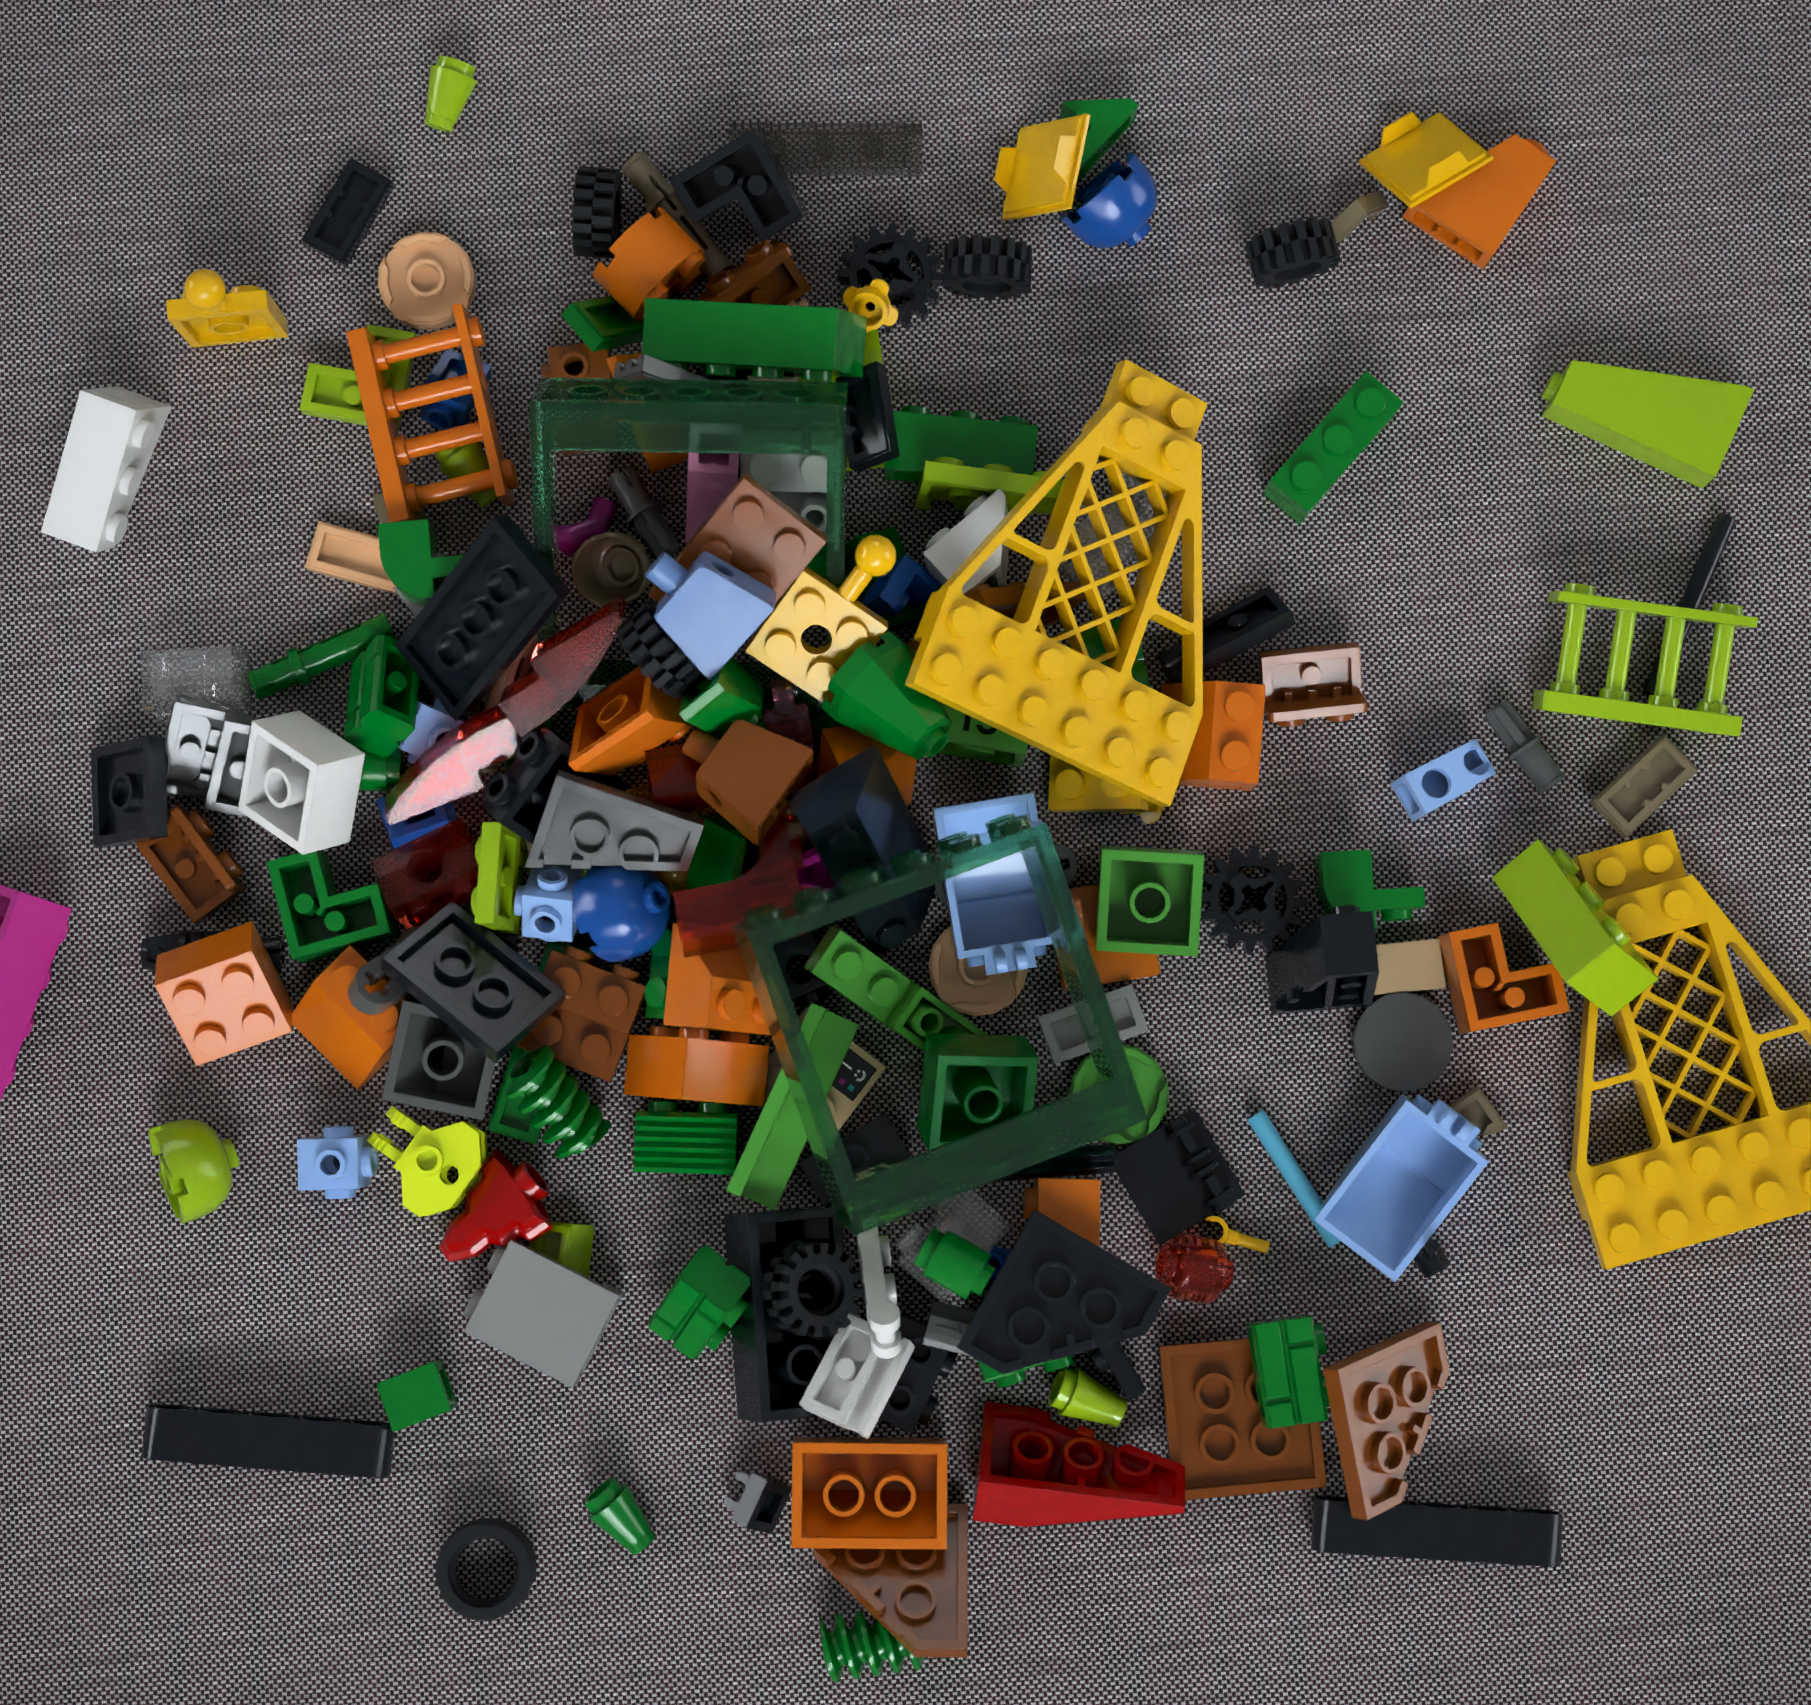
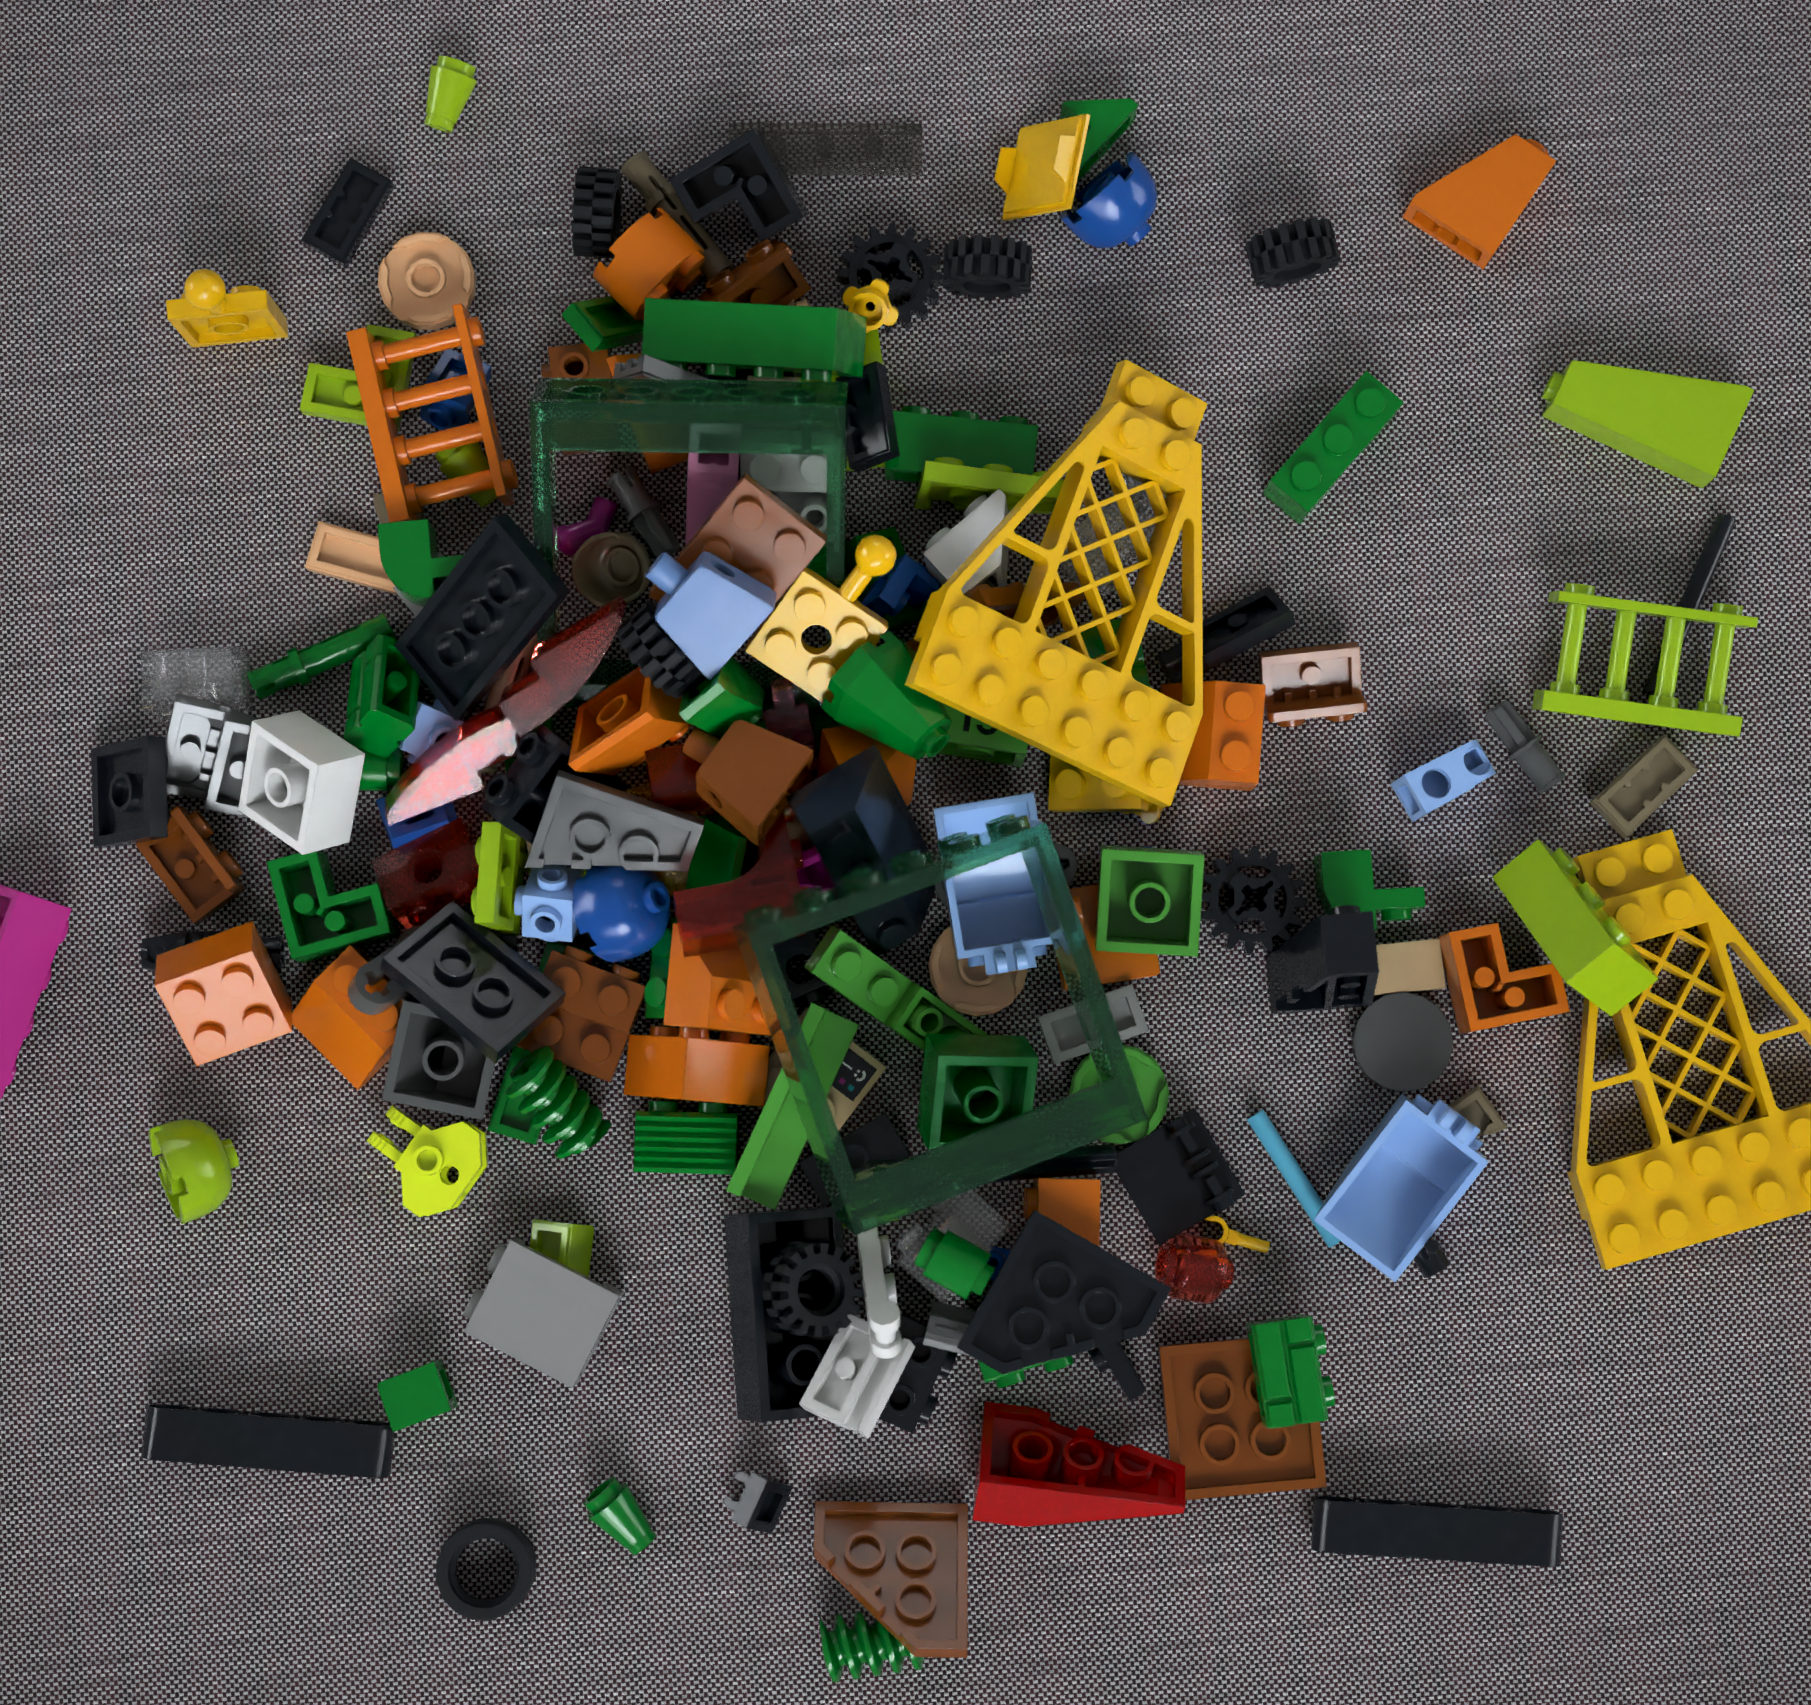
(103, 466): white wedge -> none
(320, 1158): light blue brick -> none
(498, 1209): red rock -> none
(701, 1304): green brick -> none
(869, 1493): orange slope -> none
(1085, 1398): lime cone -> none
(1363, 207): dark tan tile -> none
(1382, 1415): dark orange plate -> none
(1423, 157): yellow piece -> none

